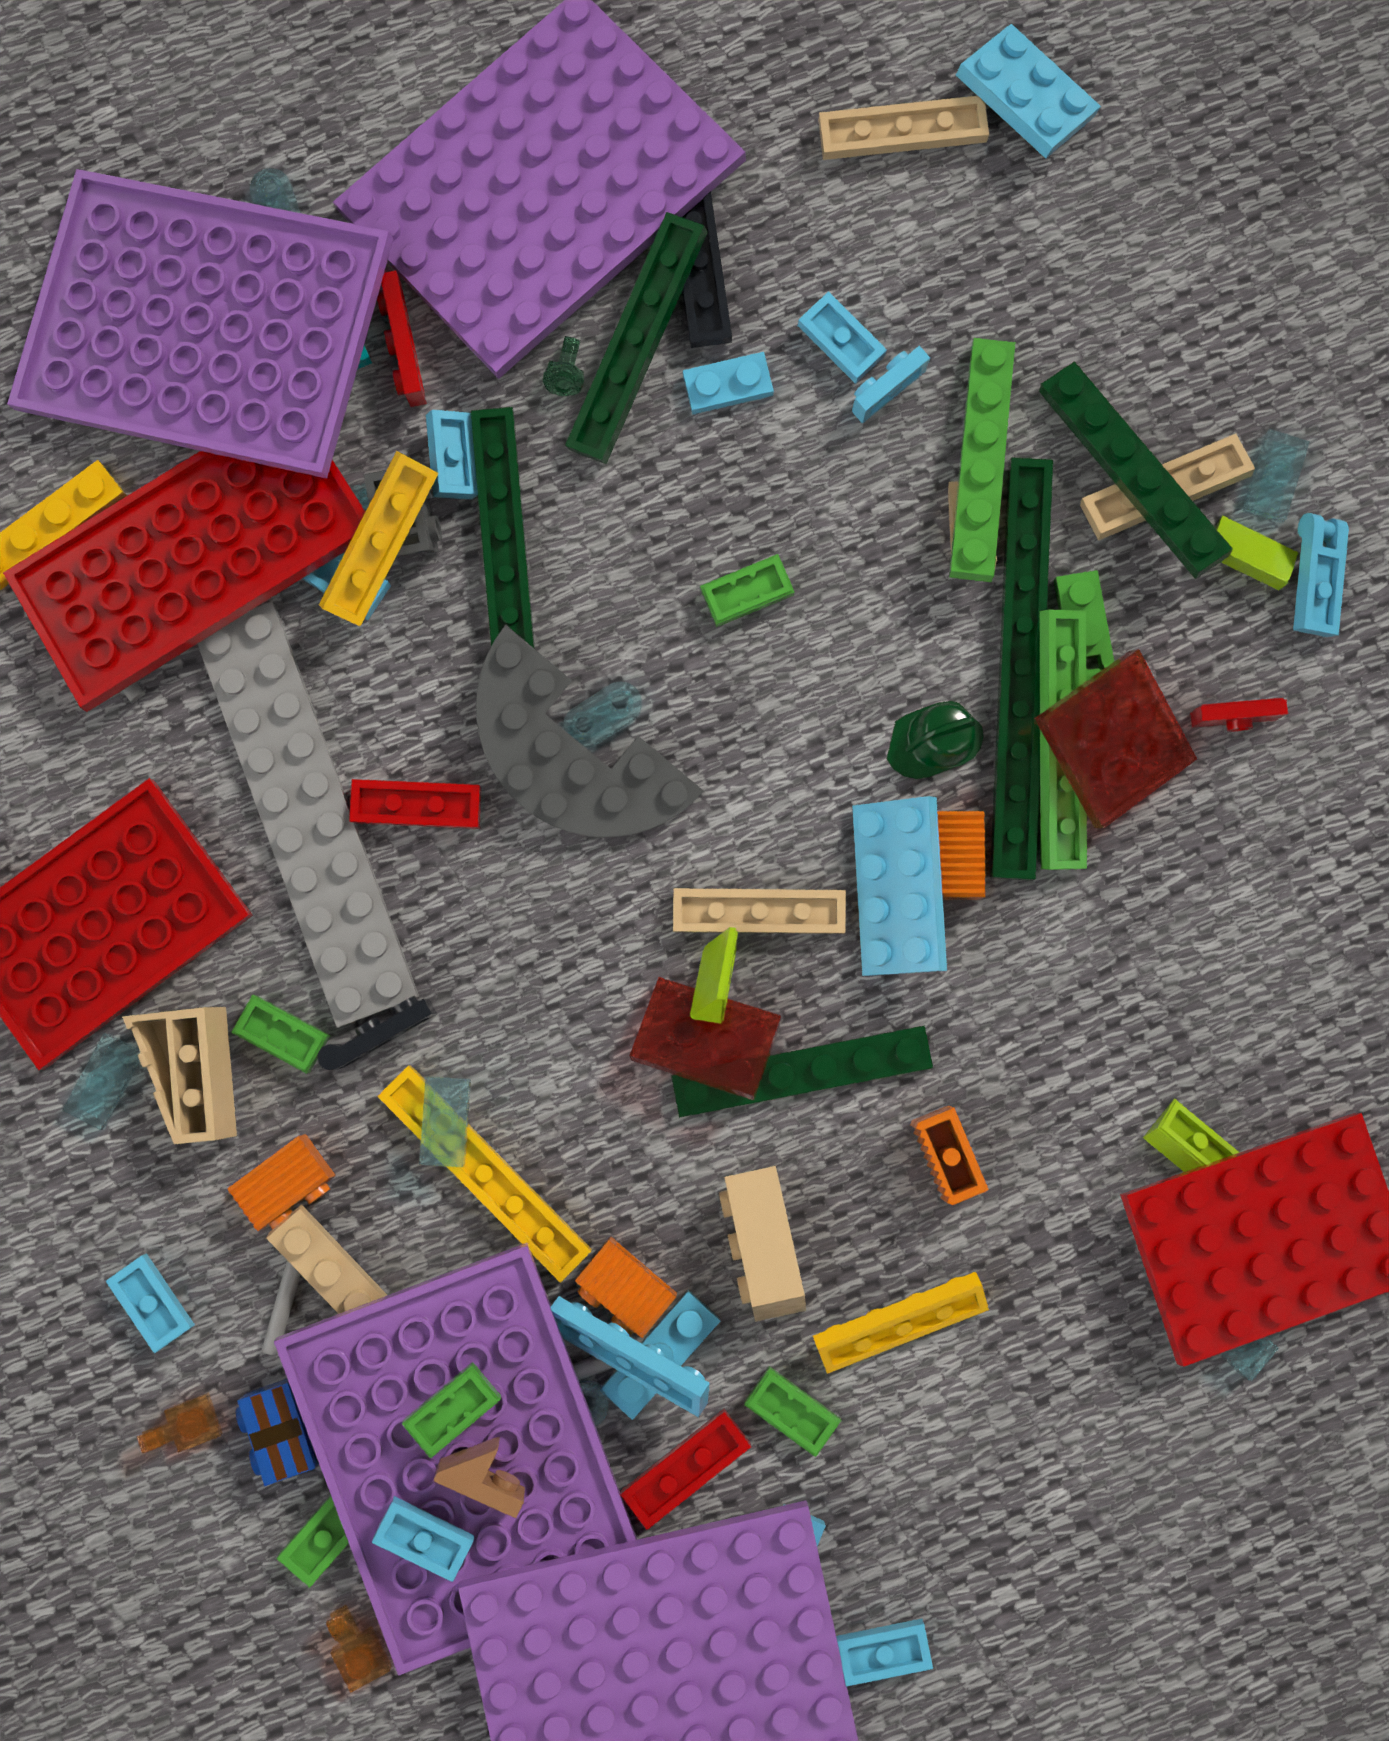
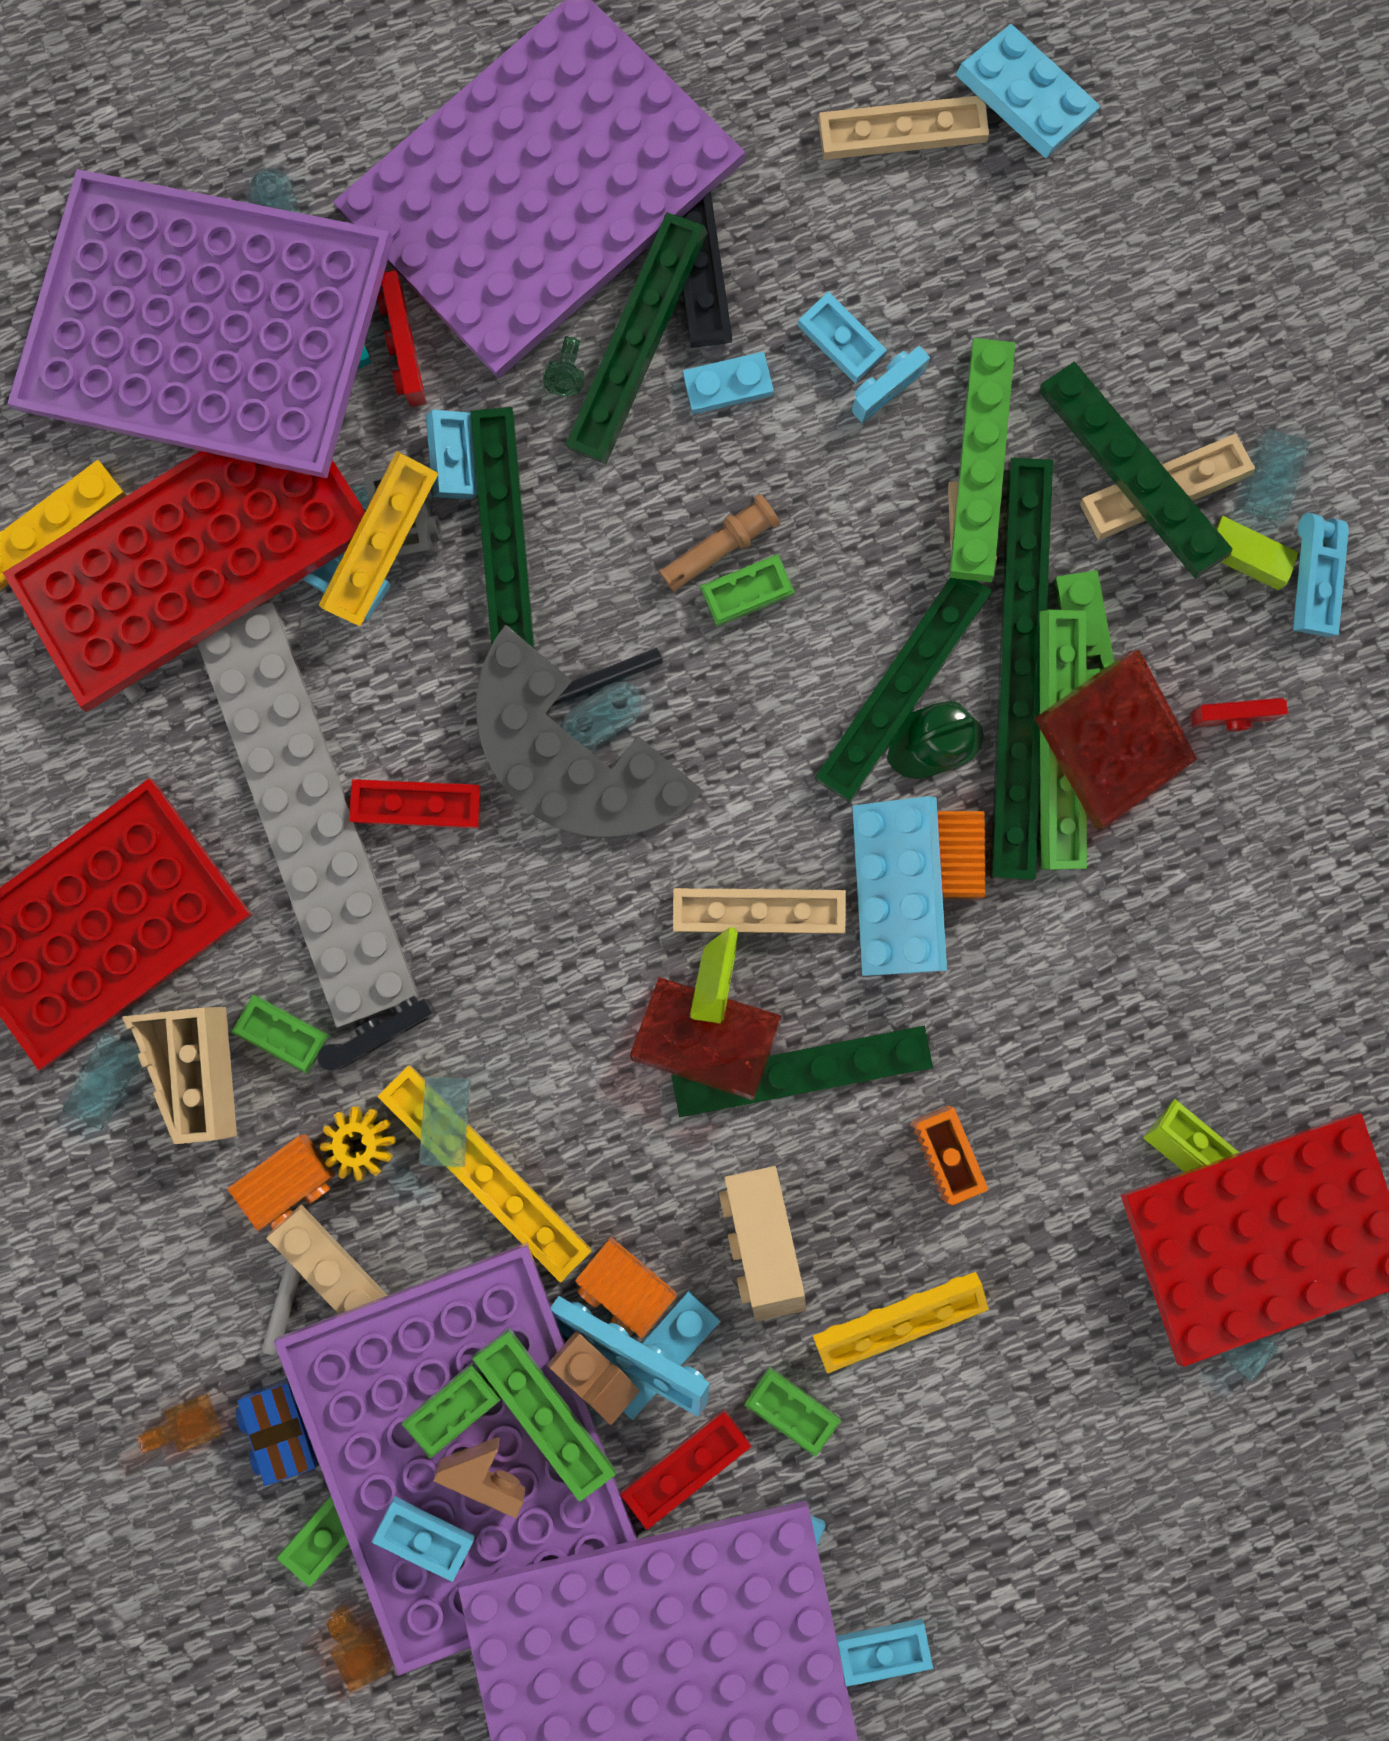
(150, 1303): medium azure plate -> none
(371, 1138): none -> yellow gear
(544, 1414): none -> bright green plate
(593, 1377): none -> medium nougat slope
(610, 675): none -> black bar
(735, 533): none -> medium nougat pin
(902, 687): none -> dark green plate

